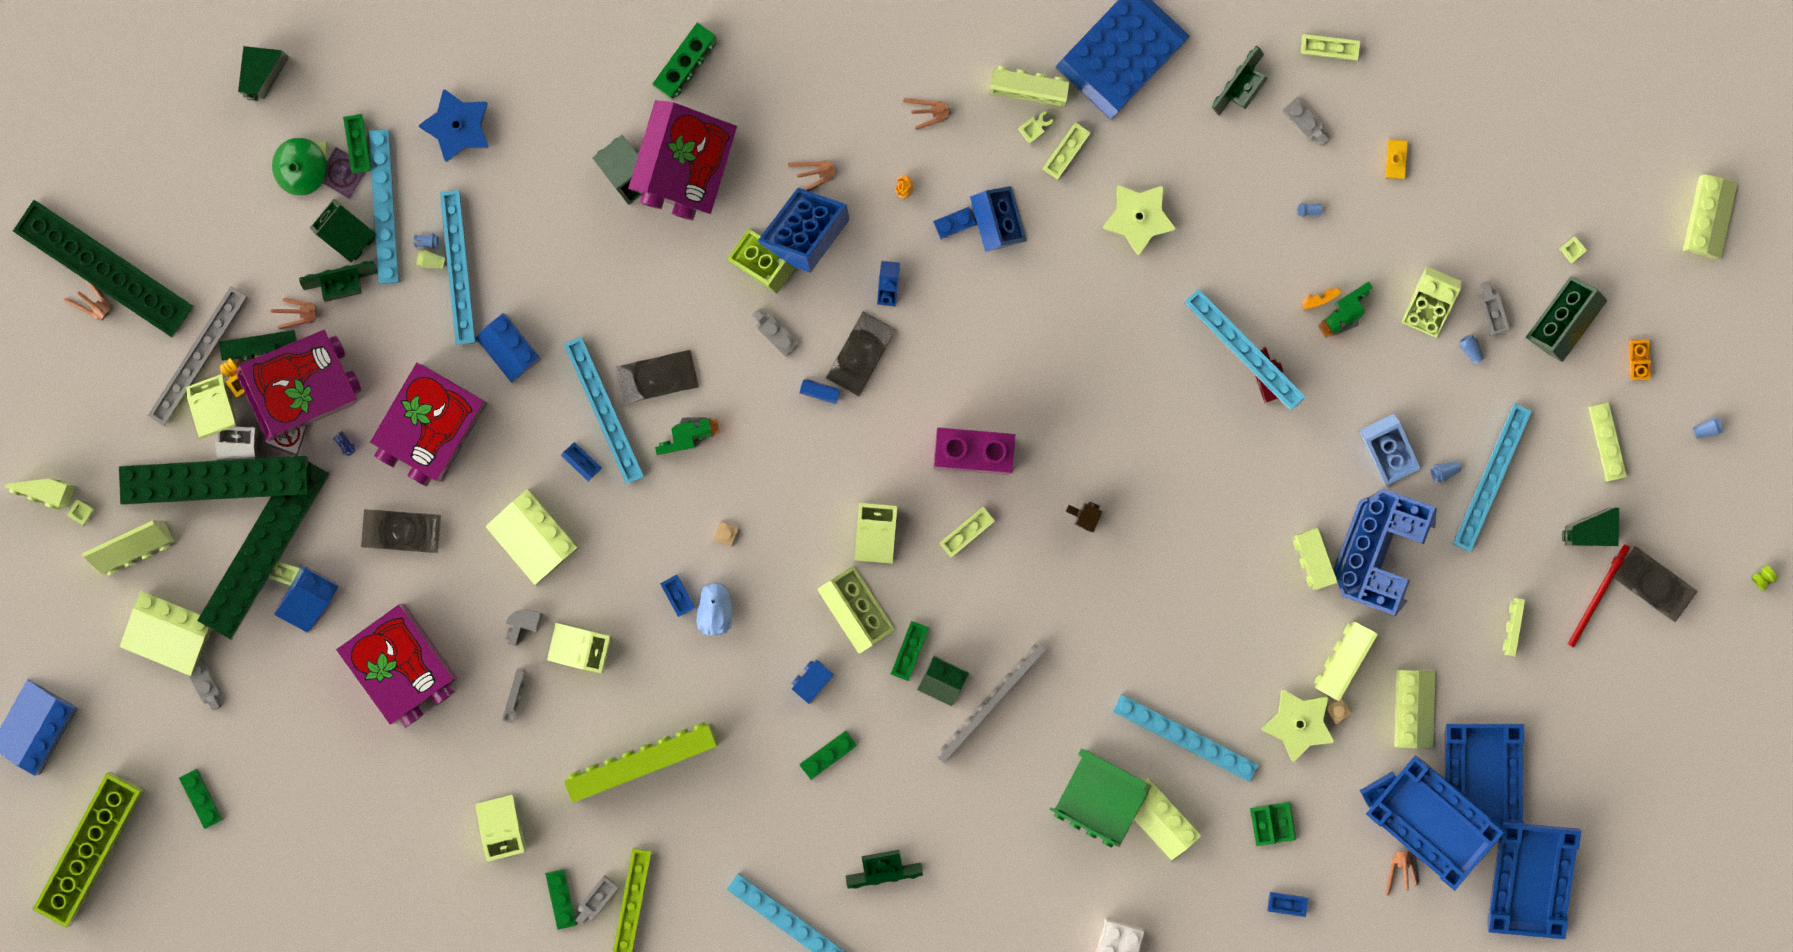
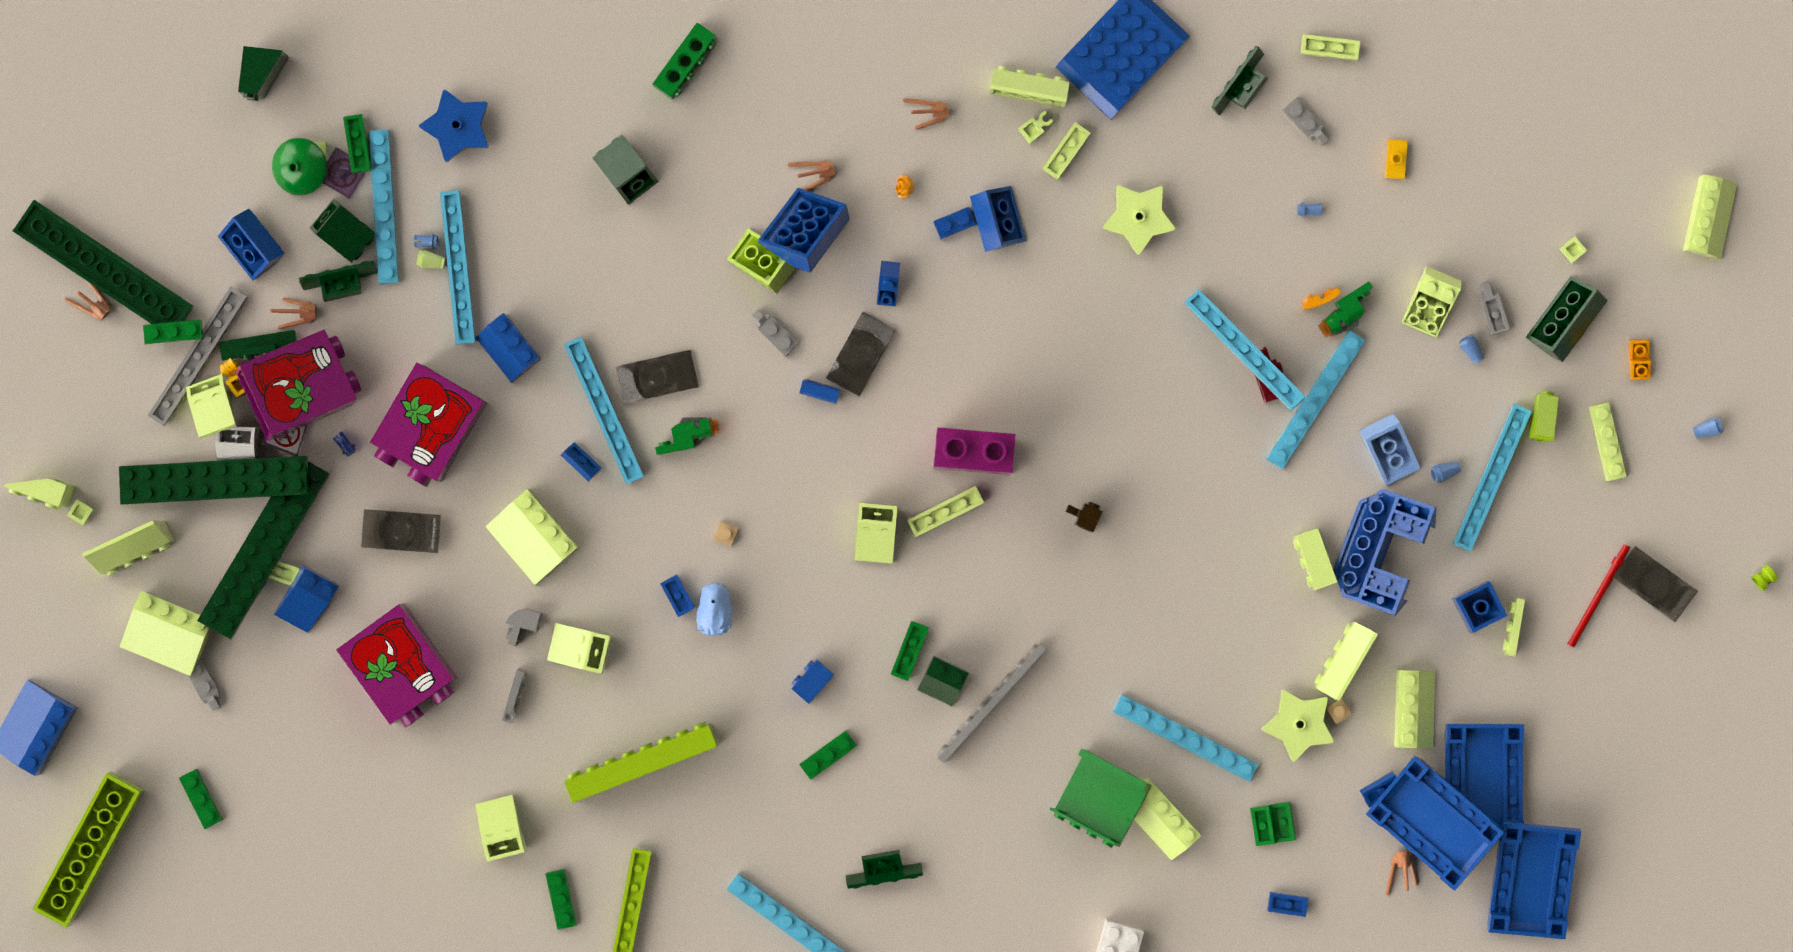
(173, 332): none -> green plate
(250, 244): none -> blue slope
(596, 899): light grey hinge -> none
(682, 159): magenta brick -> none
(856, 609): yellowish green slope -> none
(945, 511): none -> yellowish green plate
(966, 532): yellowish green plate -> none
(1315, 399): none -> medium azure plate
(1479, 606): none -> blue slope
(1544, 417): none -> lime slope
(1594, 530): dark green slope -> none

